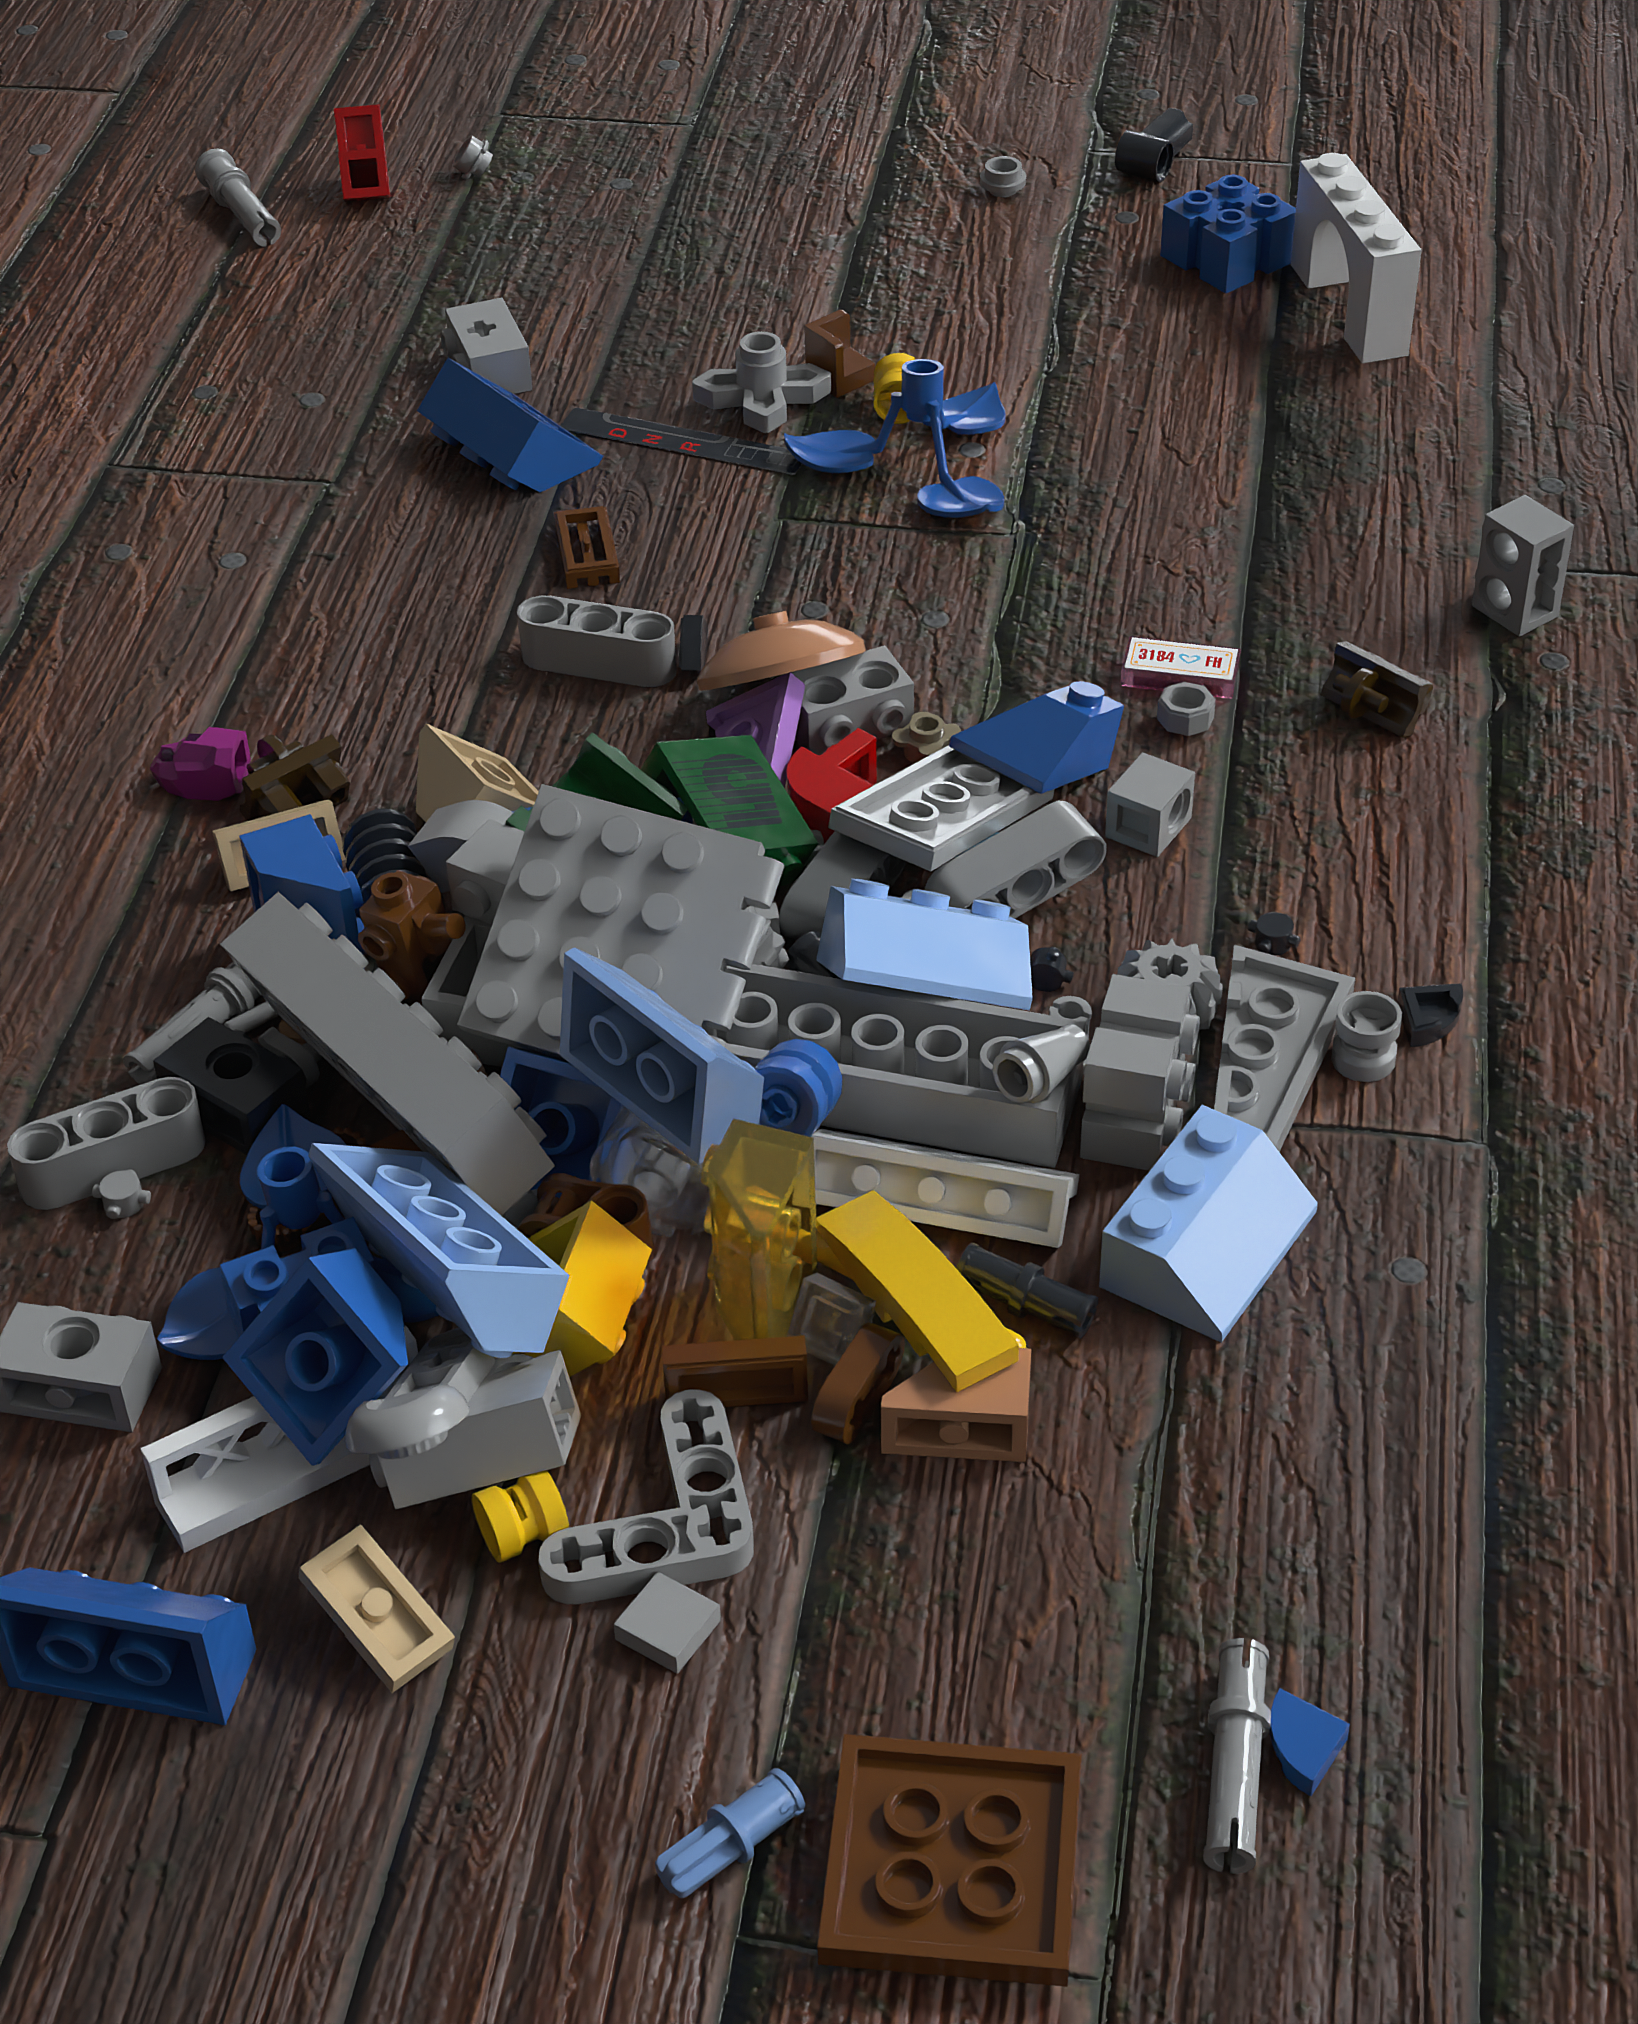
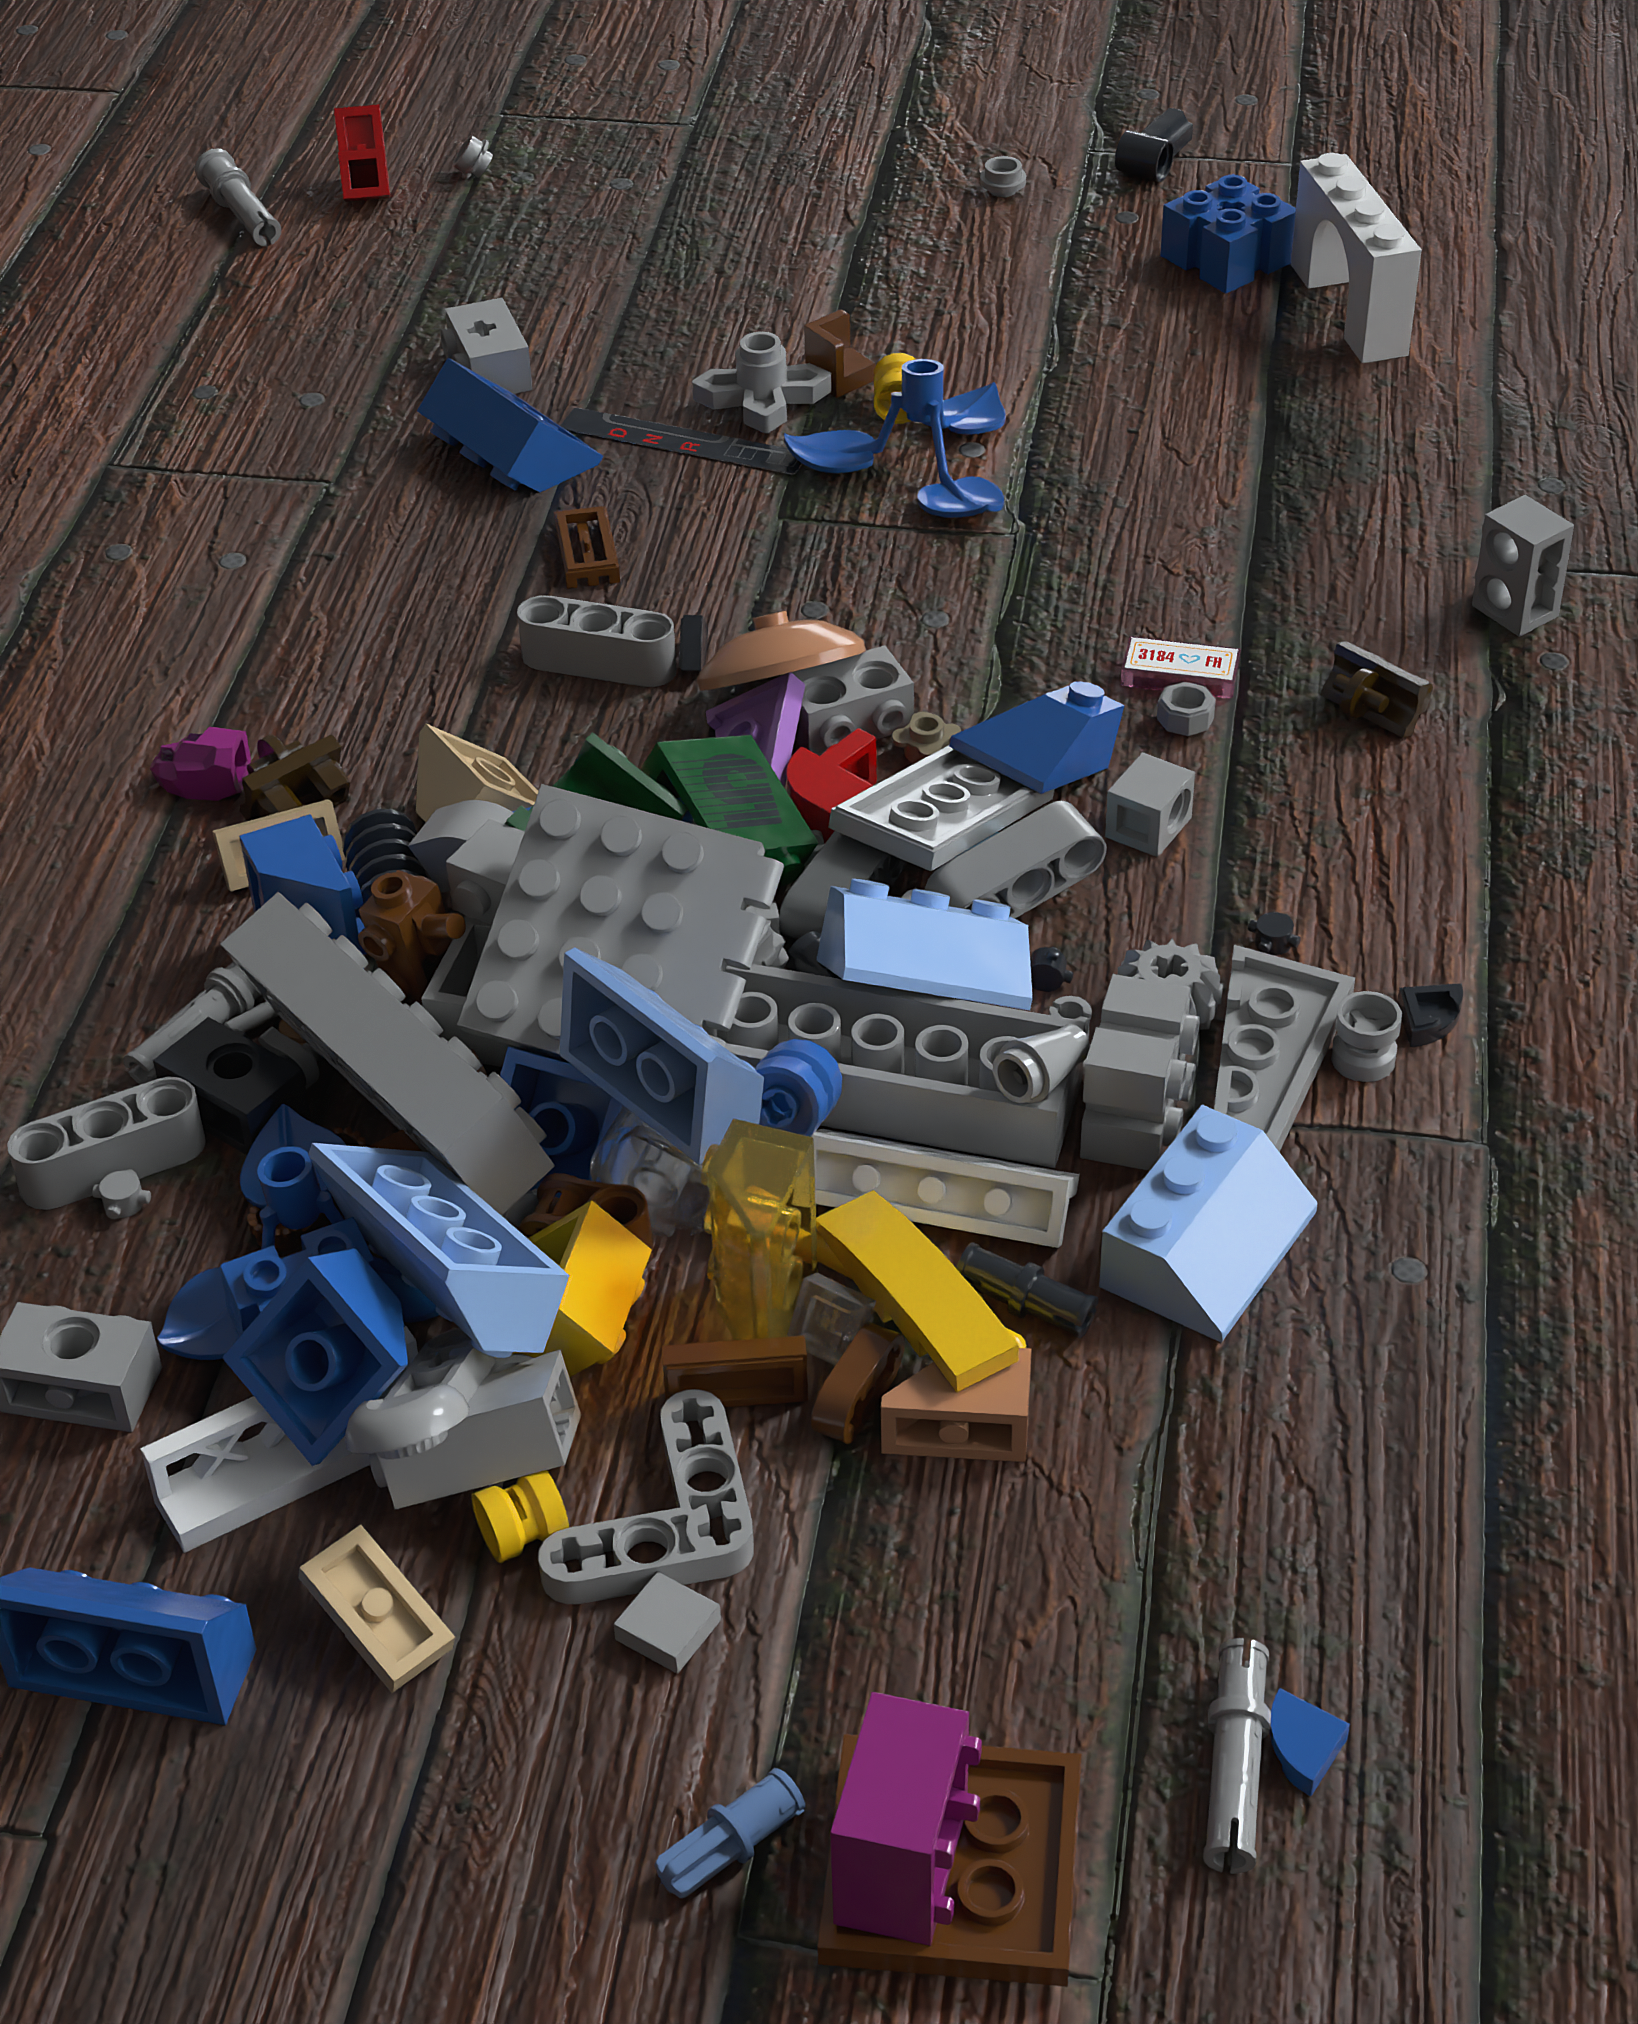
(902, 1818): none -> magenta container

